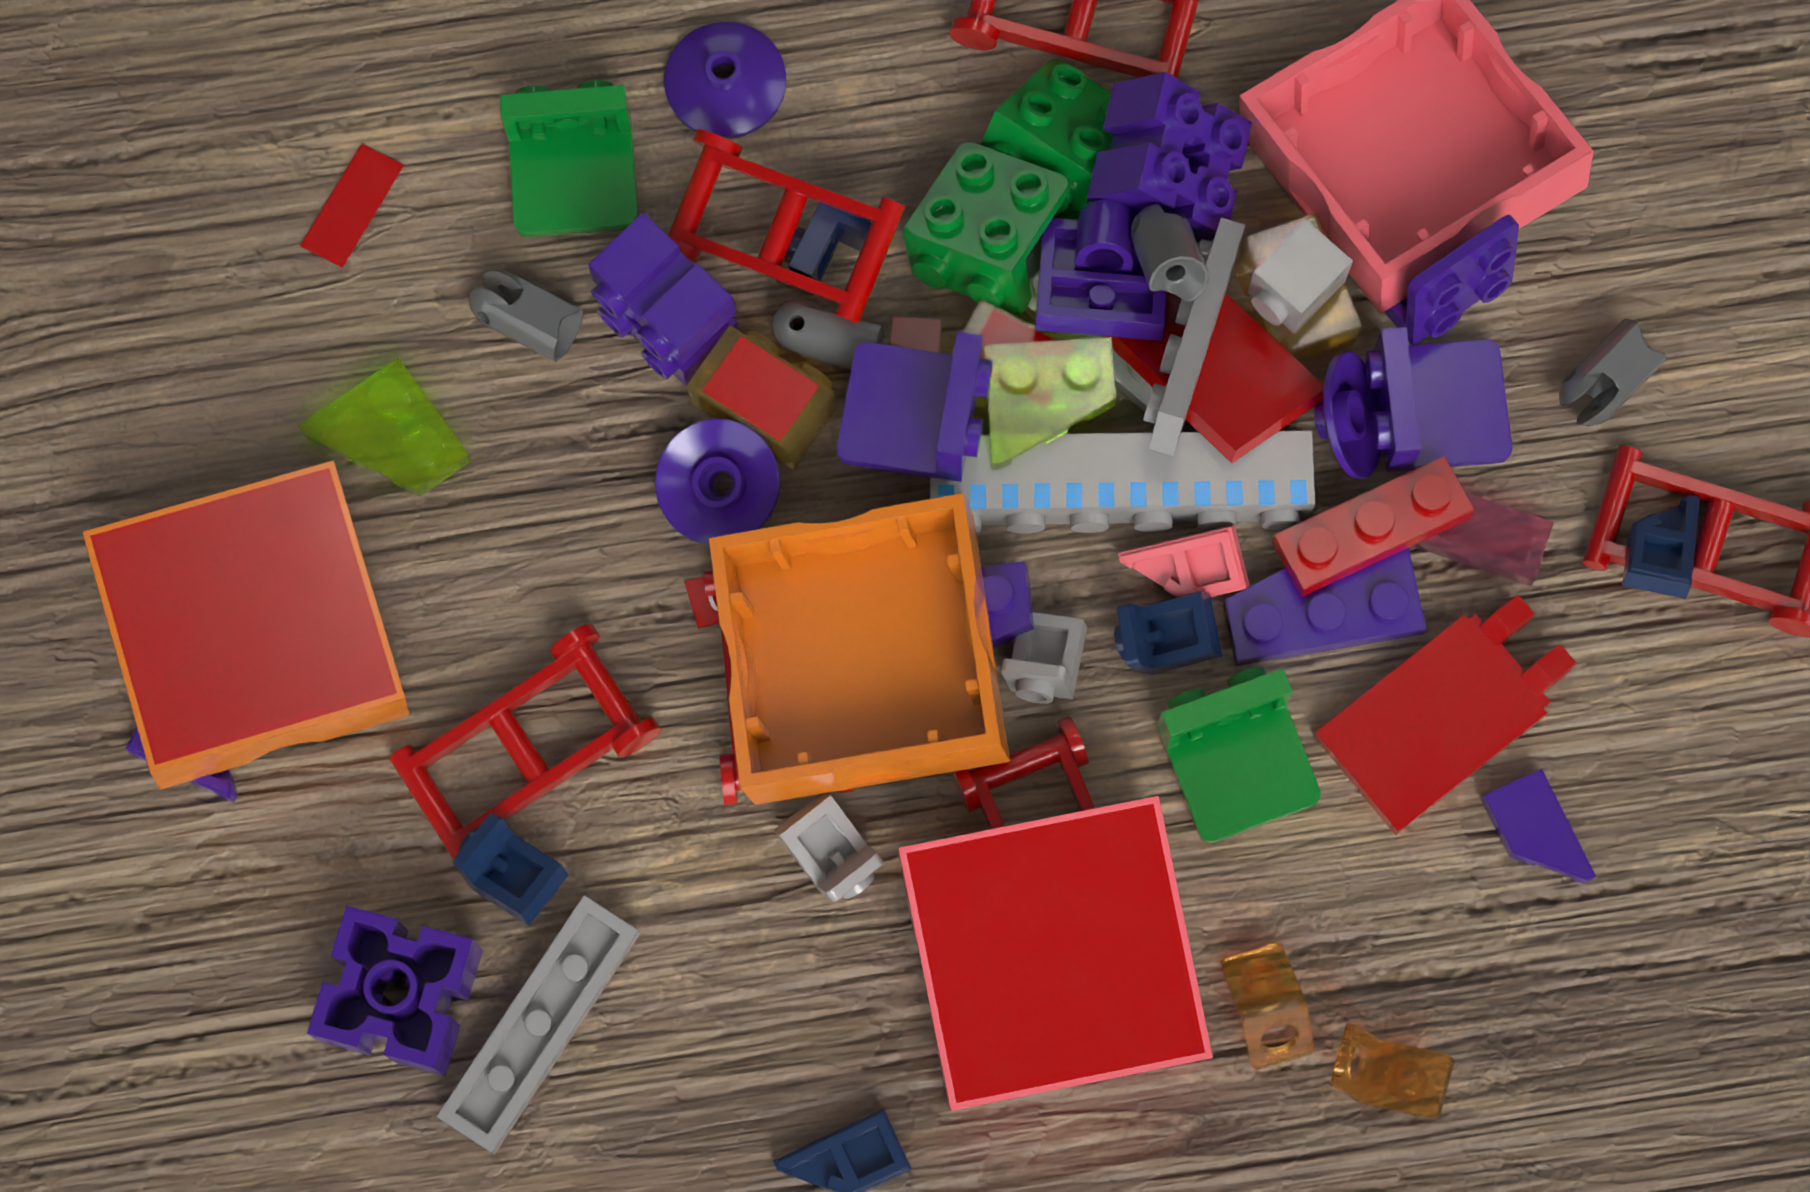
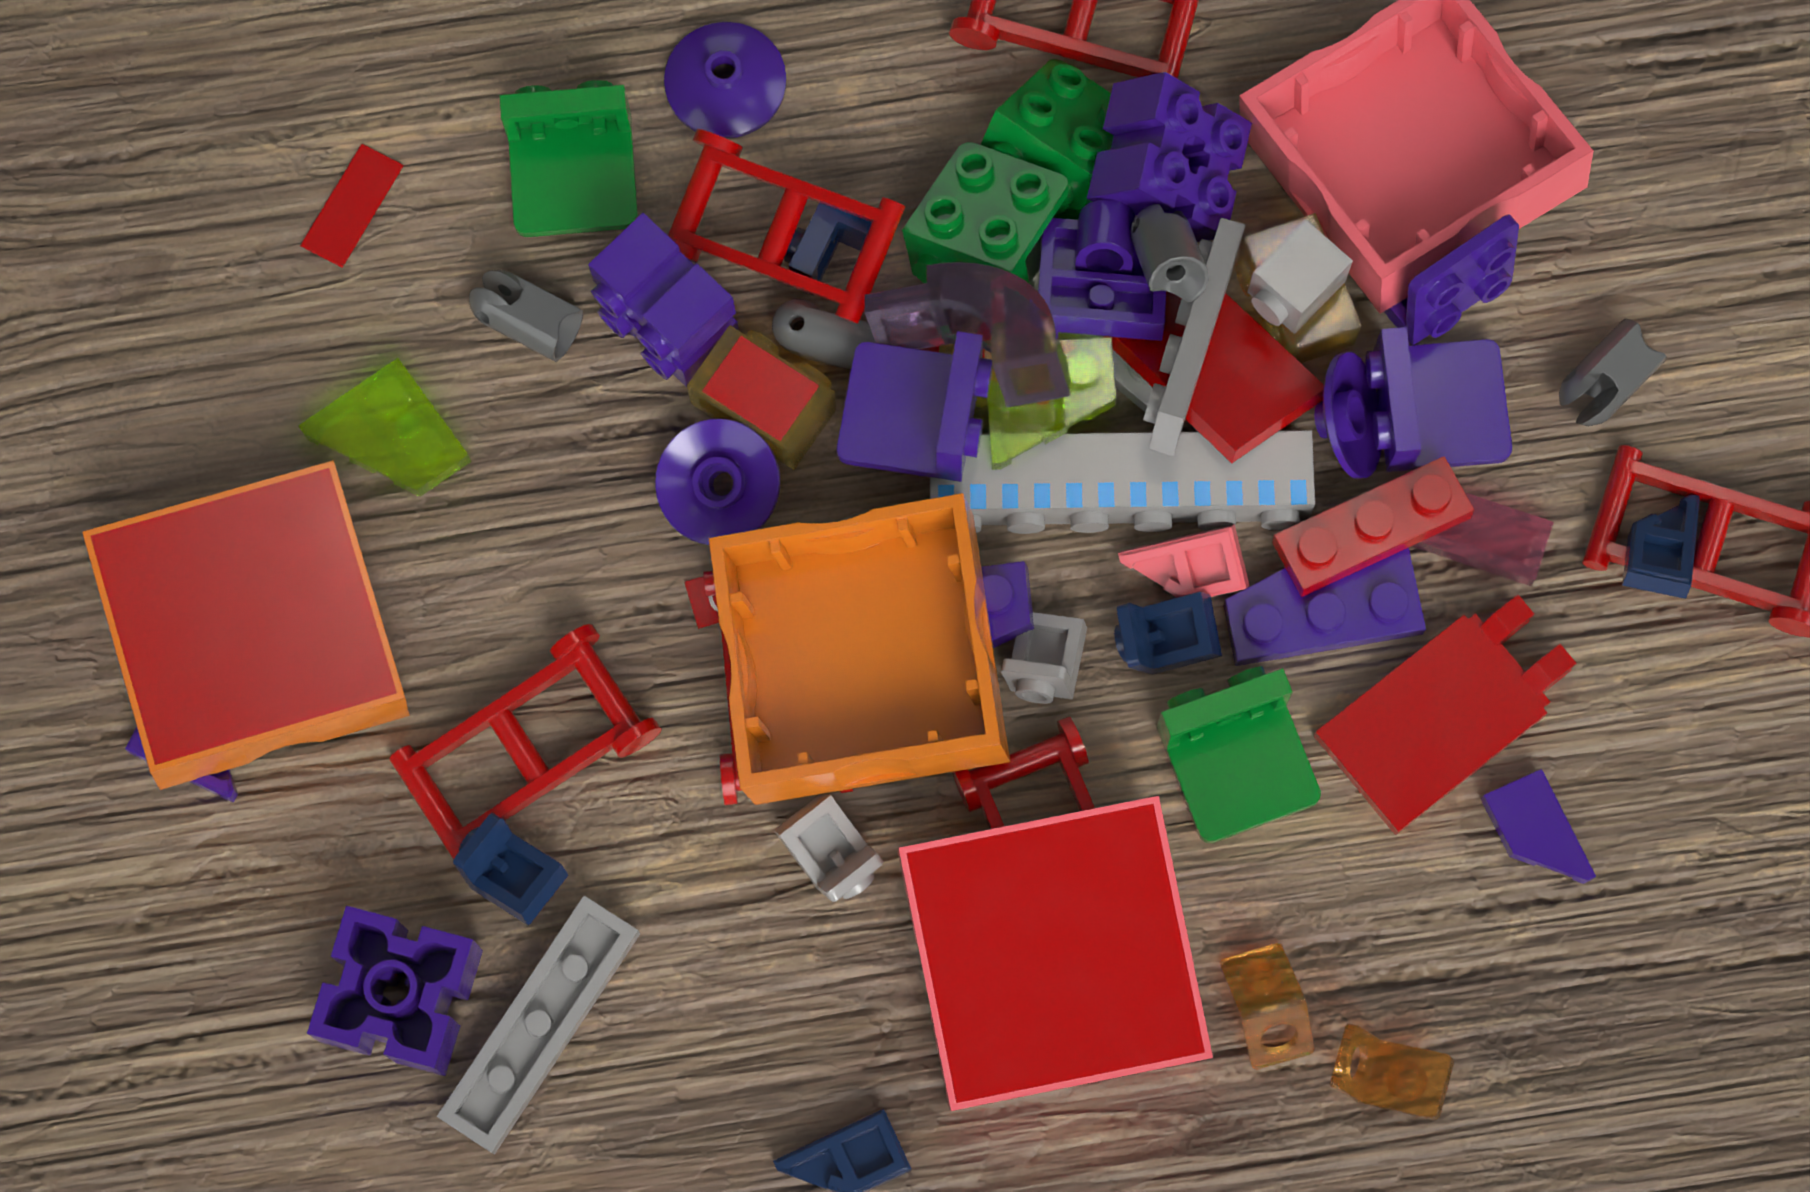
(982, 302): none -> arch

